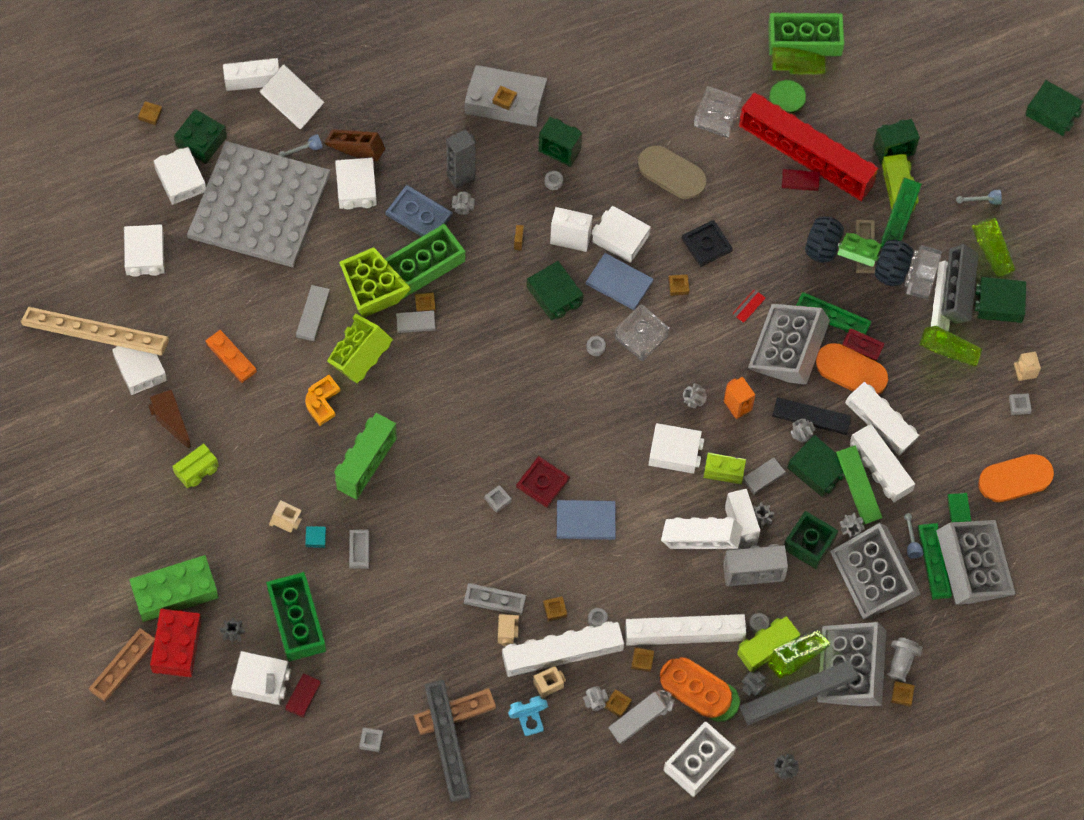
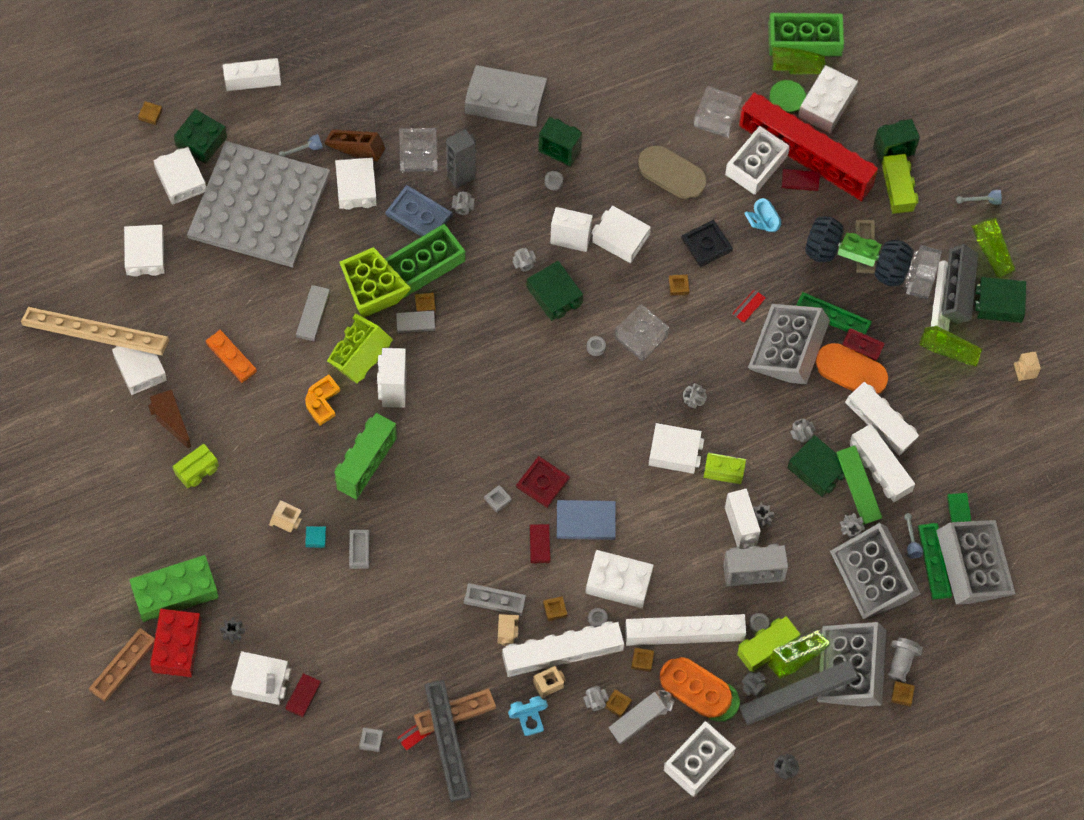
(291, 96): white tile -> none
(296, 616): green brick -> none
(392, 377): none -> white brick
(411, 737): none -> red sticker
(418, 149): none -> clear brick
(504, 97): pearl gold tile -> none
(518, 237): pearl gold tile -> none
(524, 259): none -> light grey gear
(539, 543): none -> dark red tile
(619, 281): sand blue tile -> none
(619, 579): none -> white brick
(702, 533): white brick -> none
(739, 397): orange brick -> none
(757, 160): none -> white brick
(763, 476): light grey tile -> none
(765, 215): none -> medium azure bracket
(810, 539): dark green brick -> none
(820, 417): black tile -> none
(827, 99): none -> white brick
(901, 211): green tile -> none
(1016, 478): orange tile -> none
(1020, 404): light grey tile -> none
(1055, 108): dark green brick -> none

